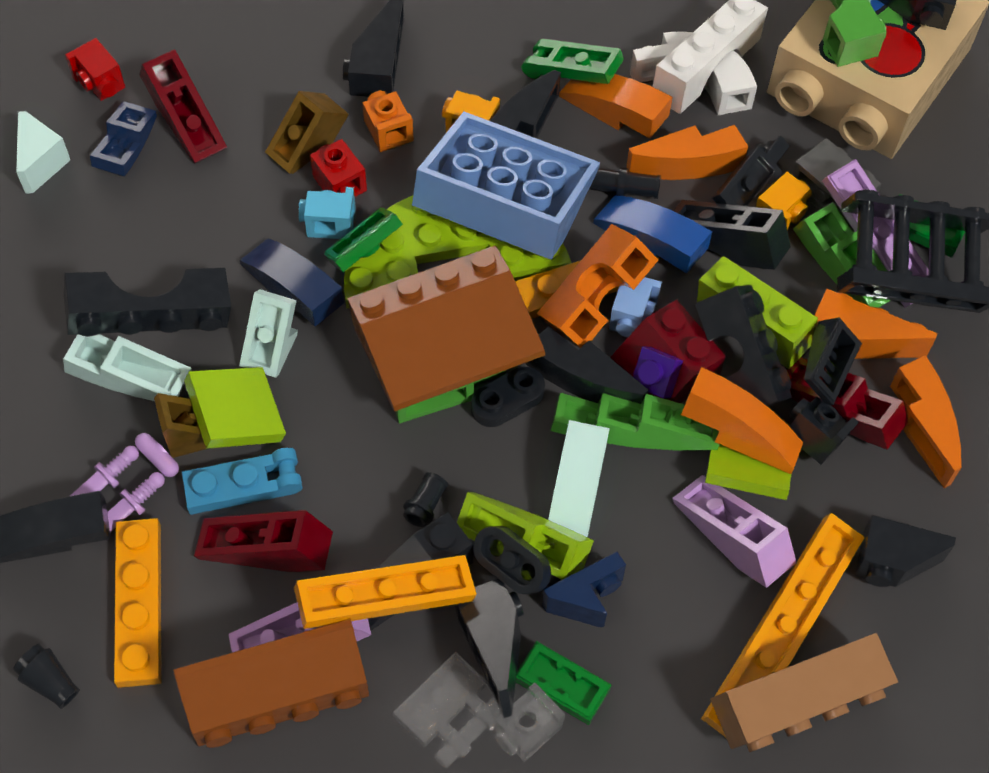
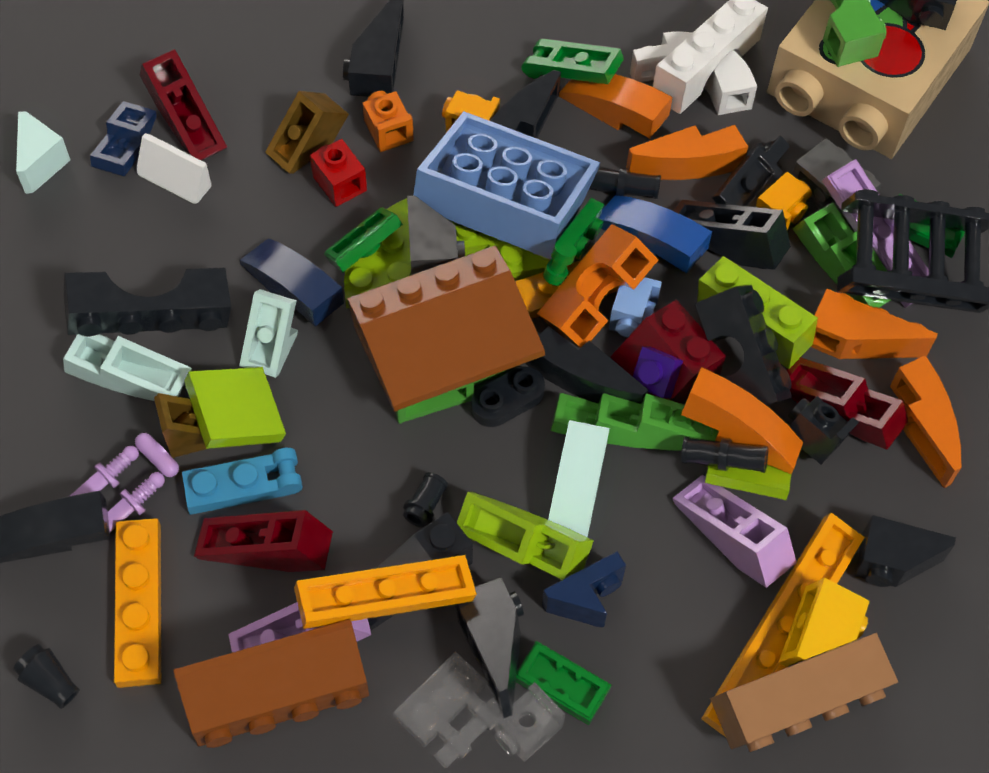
(95, 69): red brick -> none
(173, 169): none -> white slope
(328, 213): medium azure brick -> none
(430, 237): none -> flat silver slope
(514, 562): black plate -> none
(574, 242): none -> green plate
(725, 454): none -> black pin
(824, 621): none -> yellow slope
(838, 343): black slope -> none

